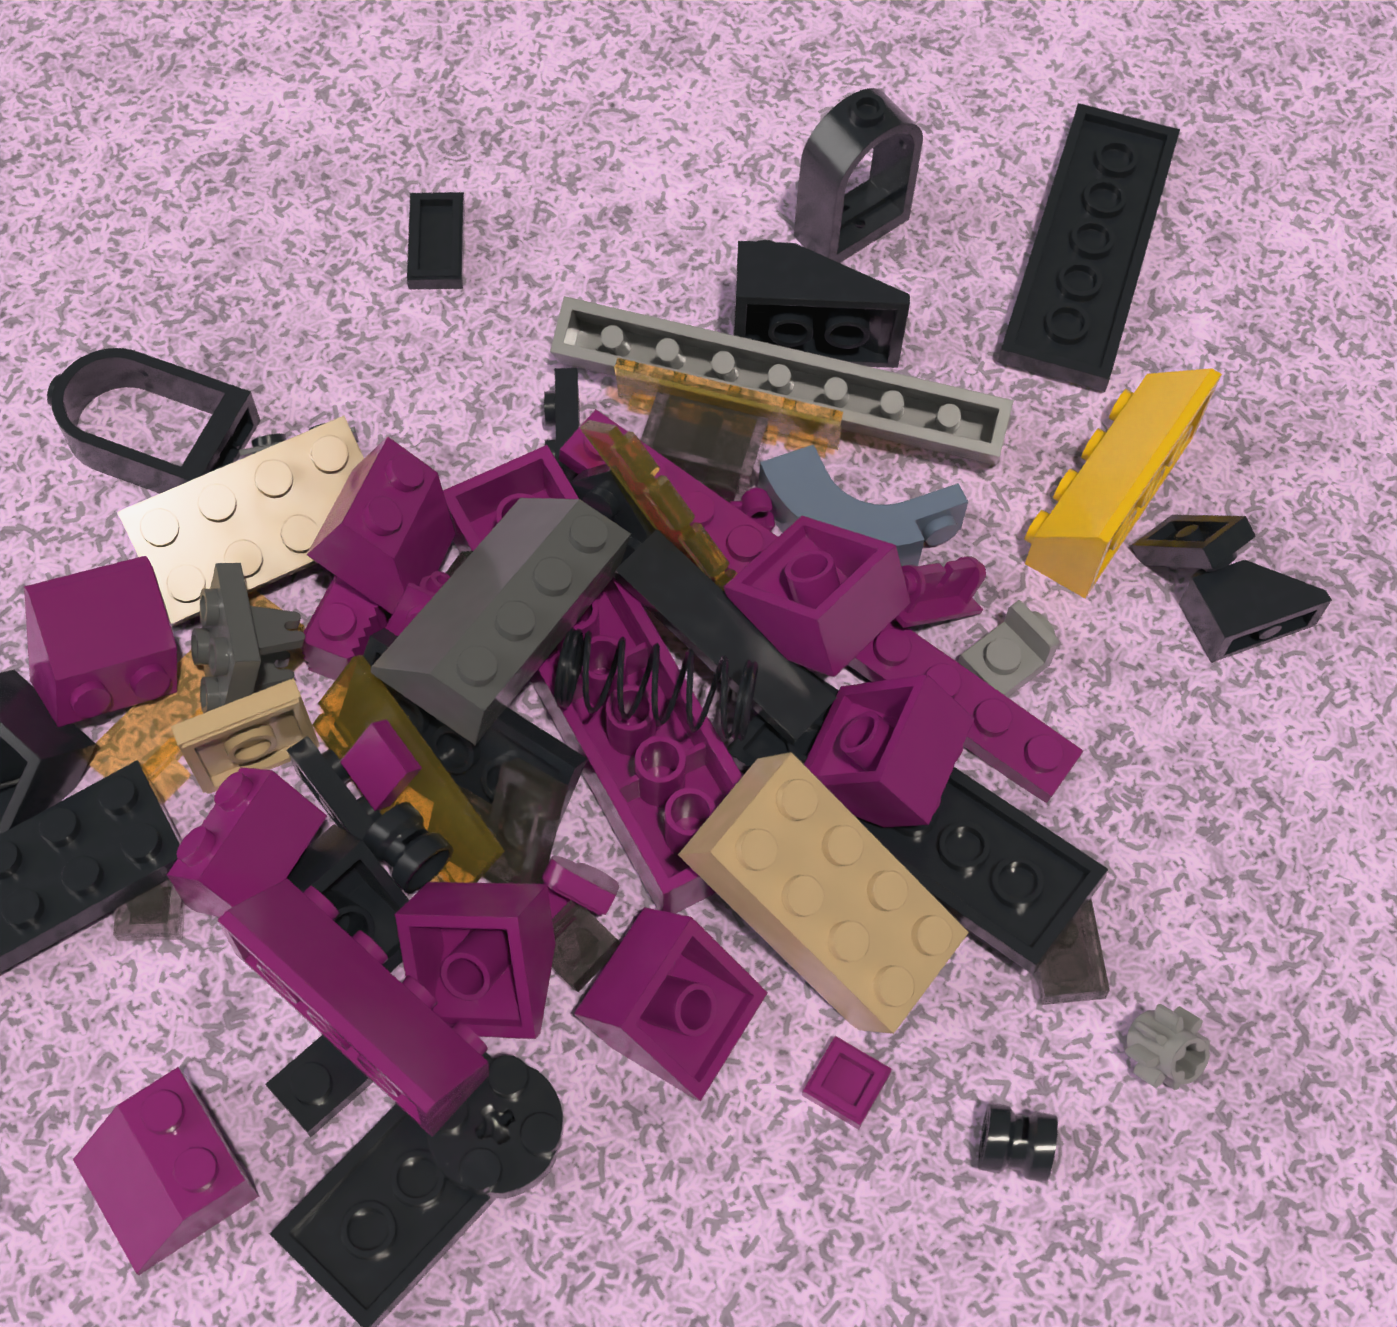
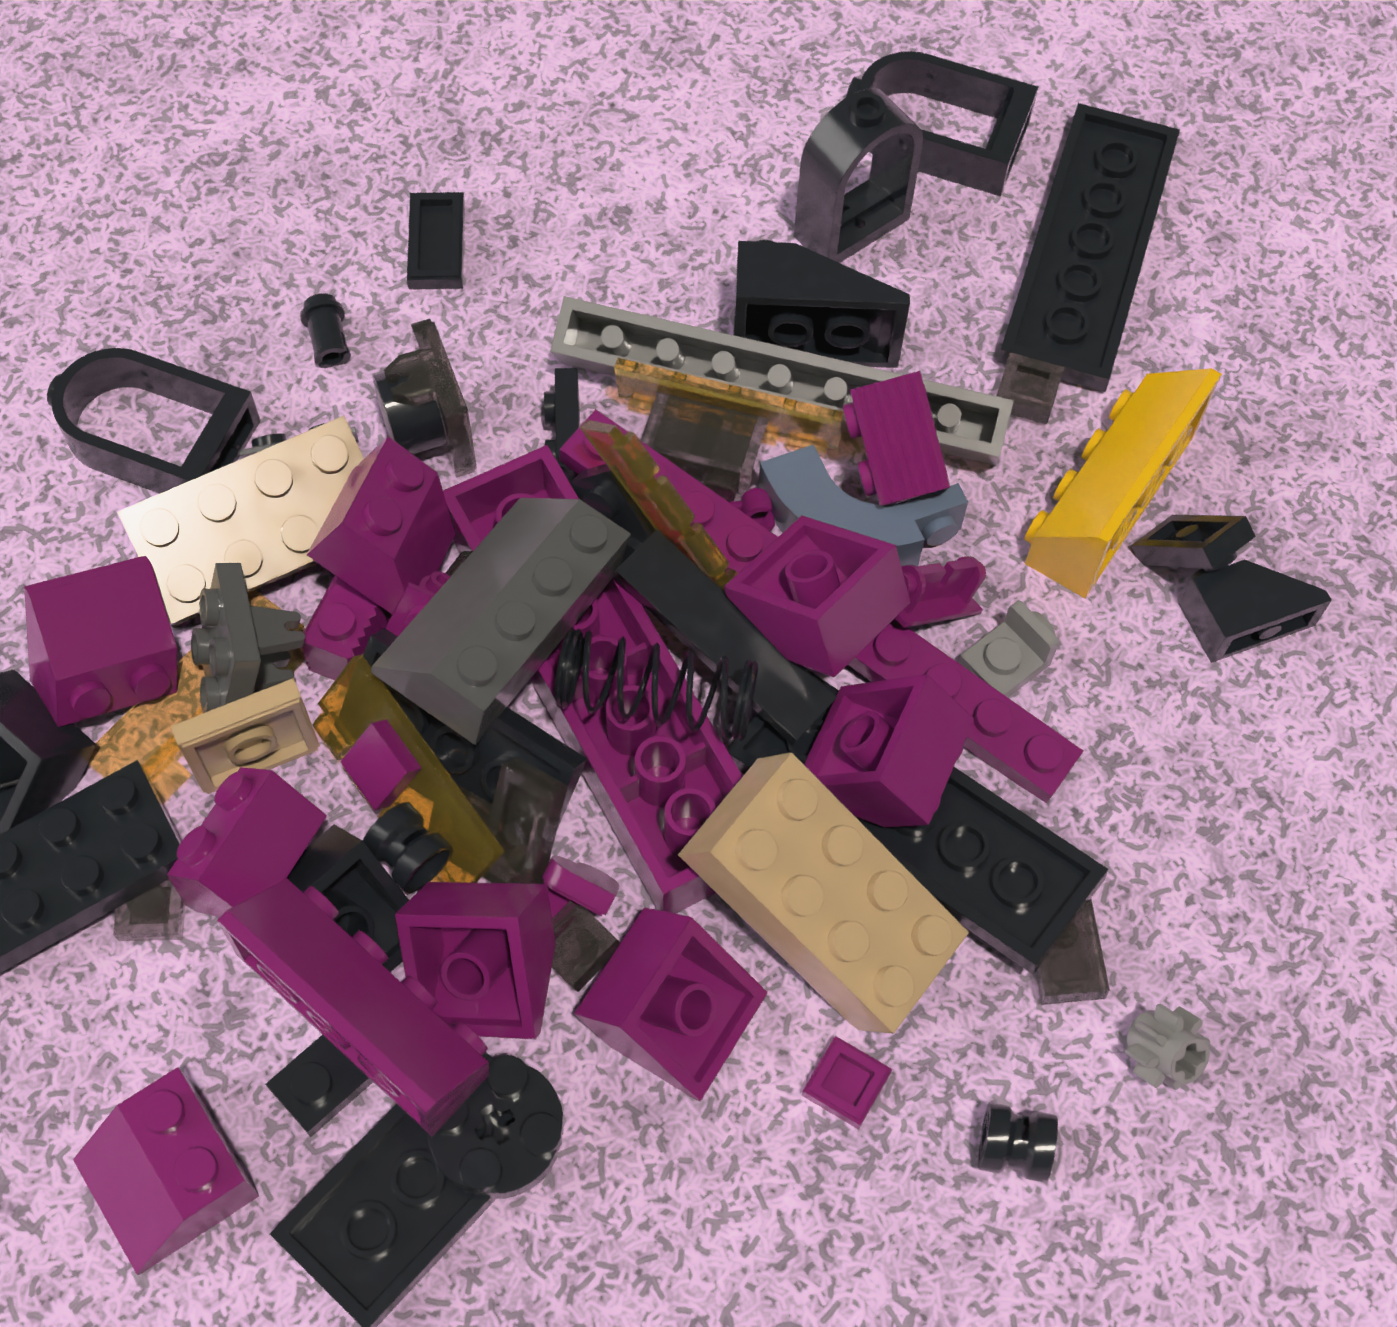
(323, 319): none -> black pin
(326, 781): black plate -> none
(425, 402): none -> clear smoke piece
(898, 439): none -> magenta brick
(969, 89): none -> black window
(1031, 386): none -> clear smoke plate

